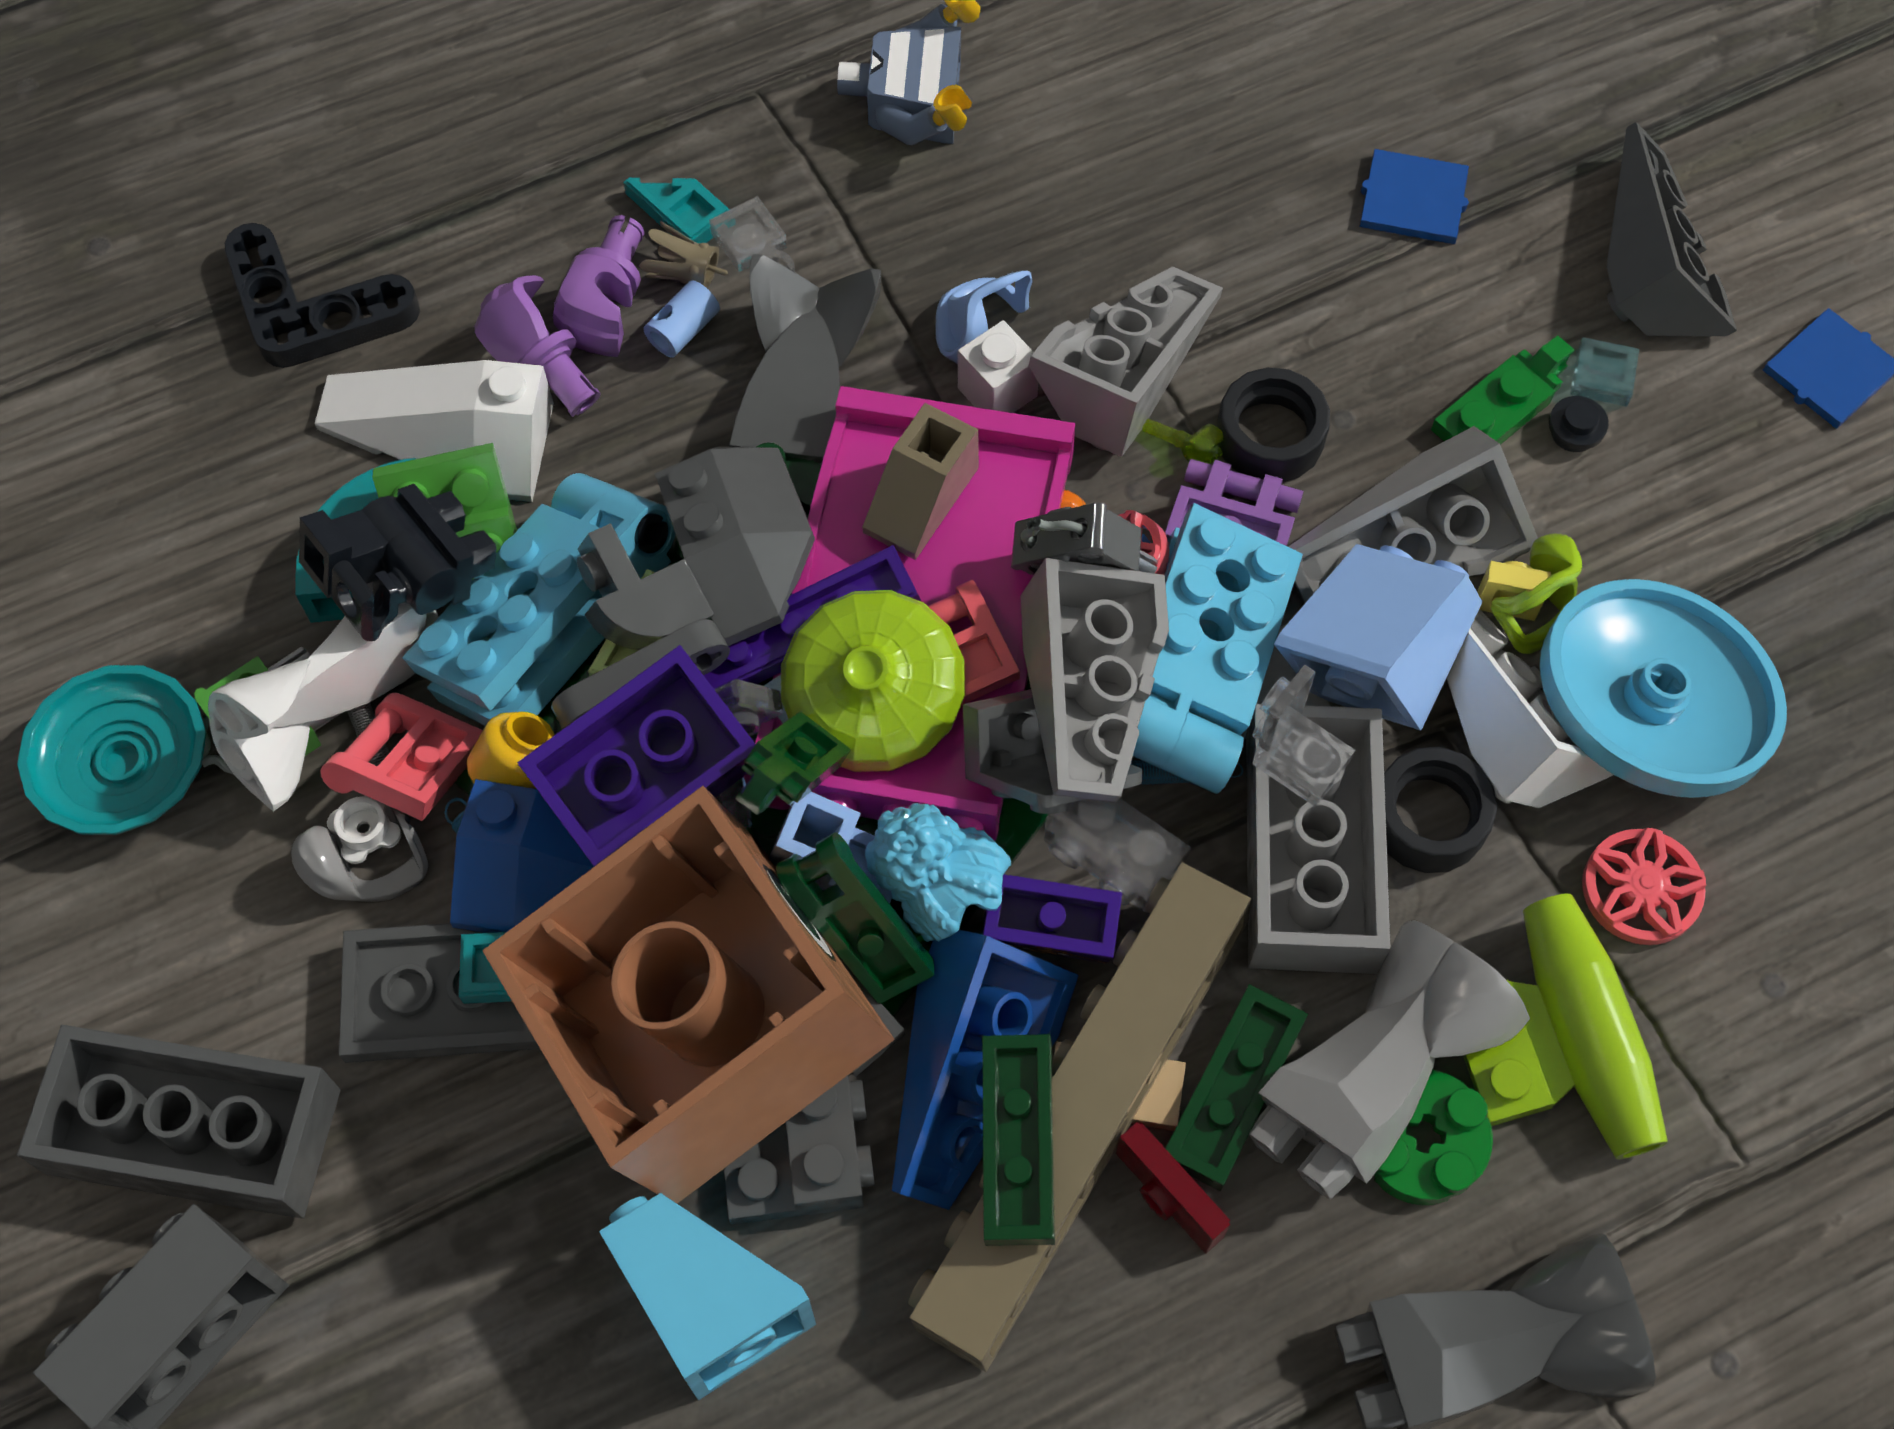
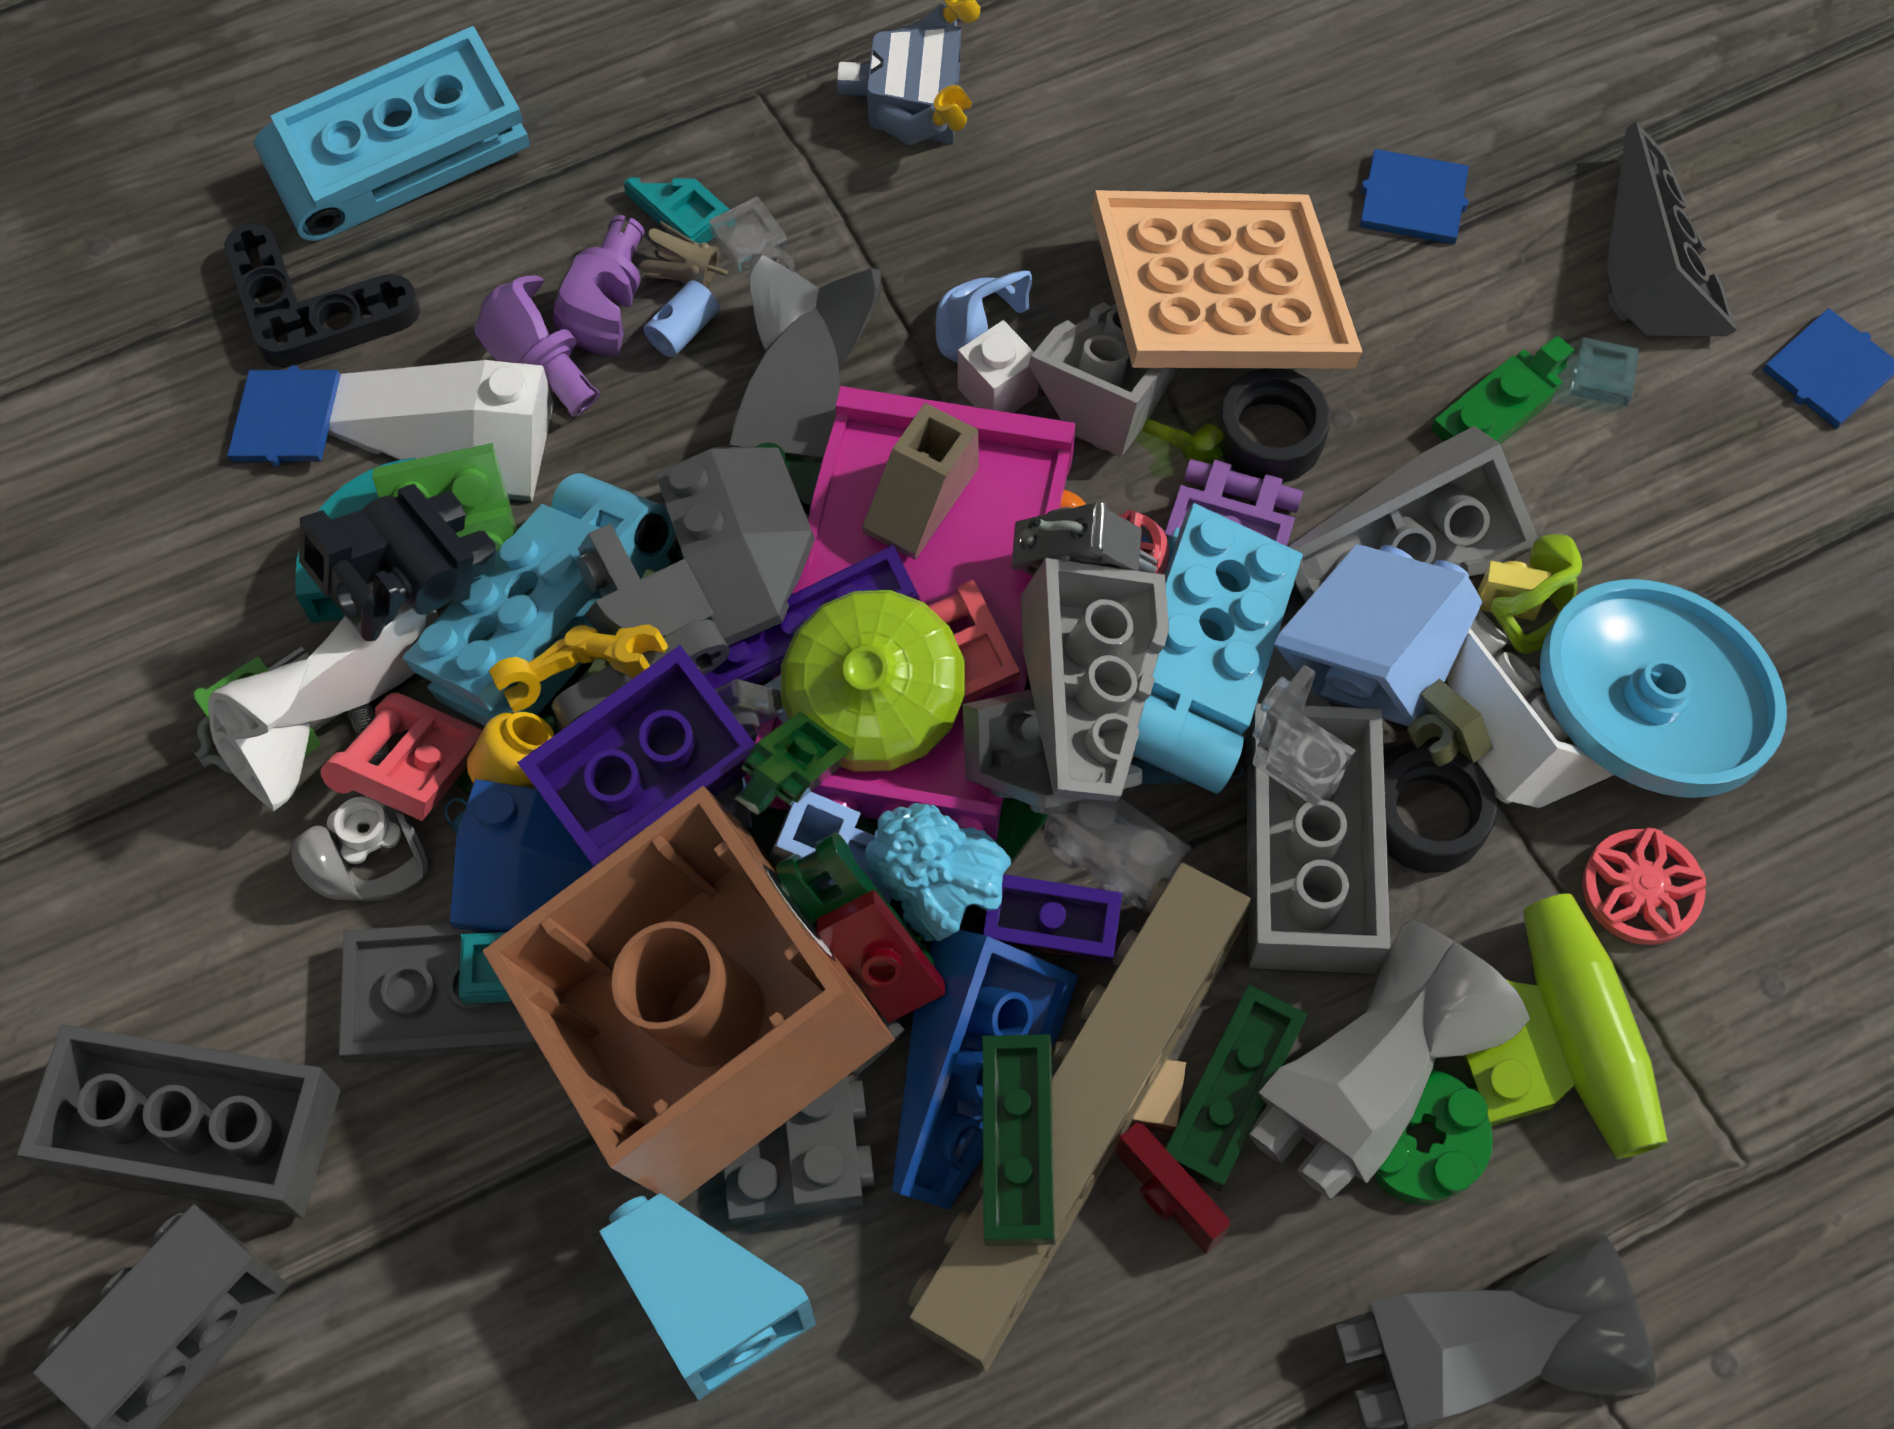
(112, 750): teal hat -> none
(284, 416): none -> blue piece
(390, 135): none -> medium azure hinge
(579, 645): none -> yellow piece
(880, 956): none -> dark red plate
(1223, 281): none -> light nougat plate
(1452, 720): none -> olive tile
(1578, 423): black plate -> none

